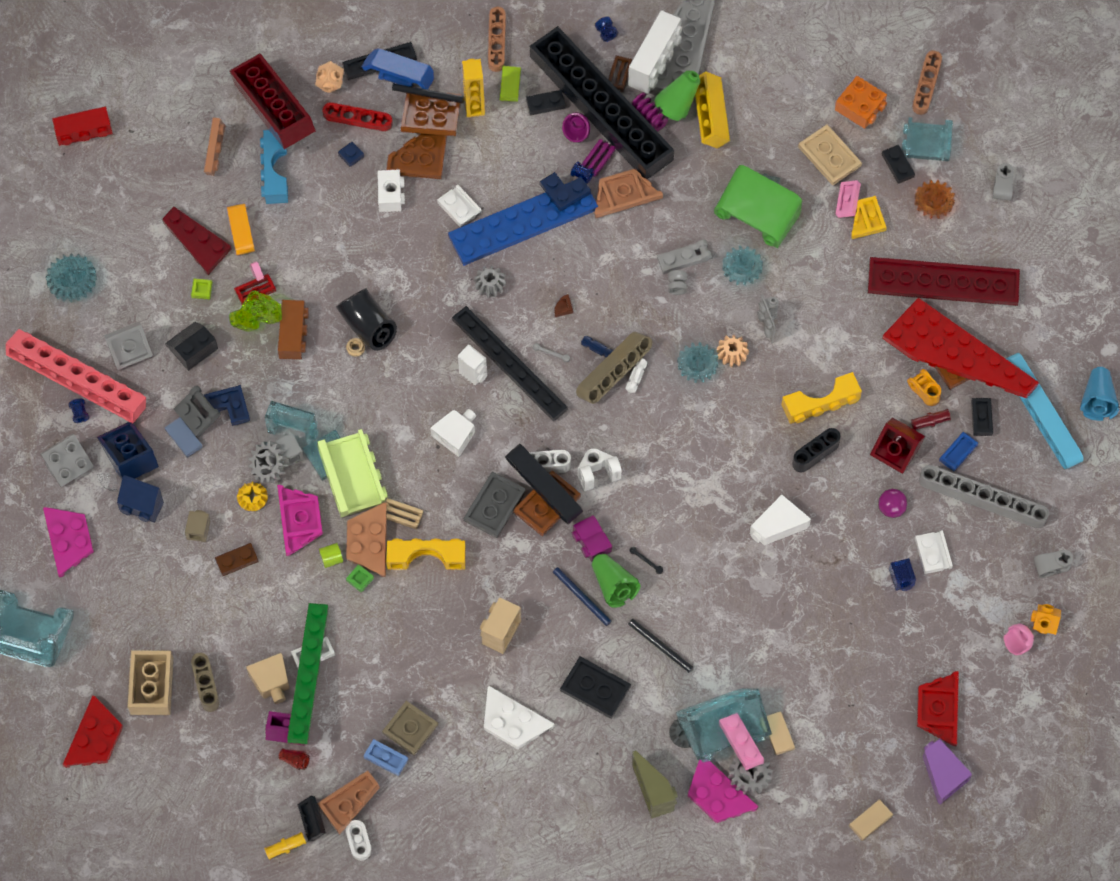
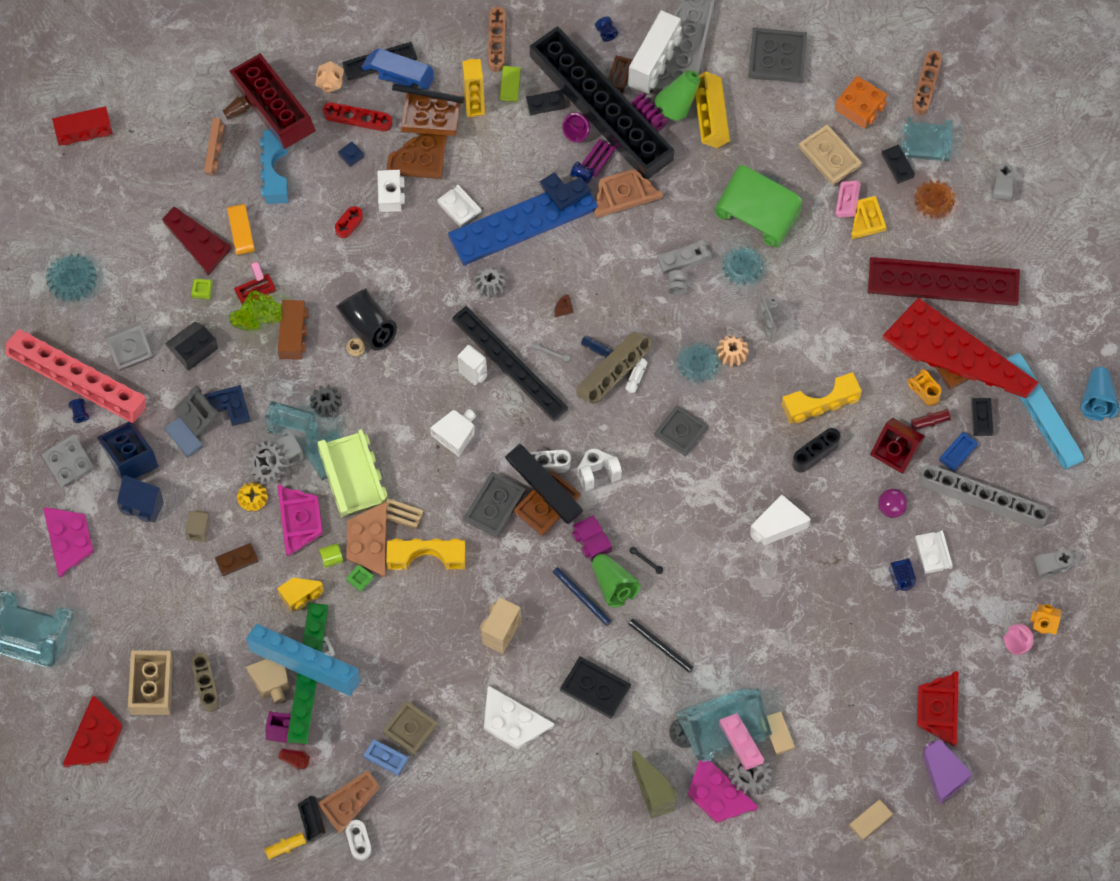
(236, 107): none -> reddish brown cone
(298, 592): none -> yellow slope
(303, 659): none -> dark azure brick
(326, 406): none -> dark grey gear
(351, 224): none -> red beam
(681, 431): none -> dark grey tile
(777, 55): none -> dark grey plate

